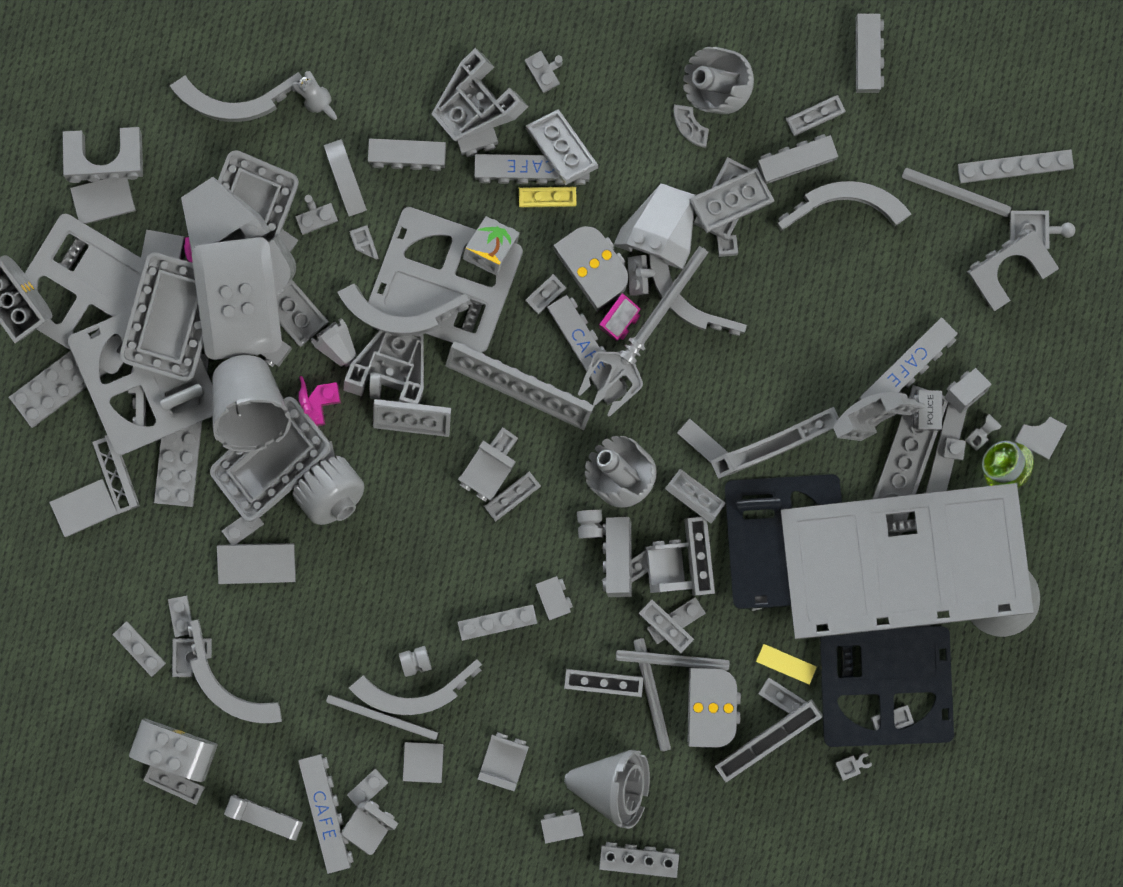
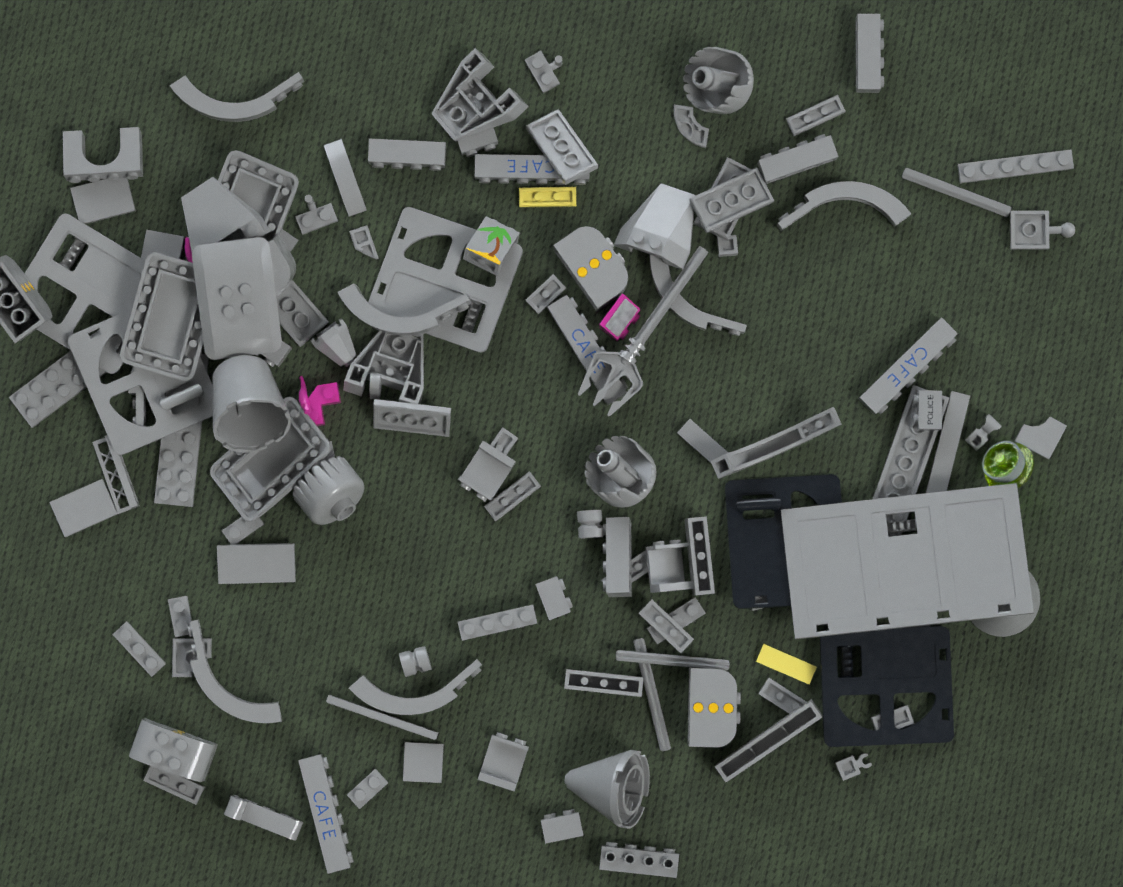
(316, 97): light grey animal -> none
(368, 826): light grey bracket -> none
(519, 385): light grey plate -> none
(638, 275): light grey plate -> none
(695, 496): light grey tile -> none
(862, 417): light grey slope -> none
(954, 449): light grey plate -> none
(967, 390): light grey brick -> none
(985, 273): light grey arch -> none

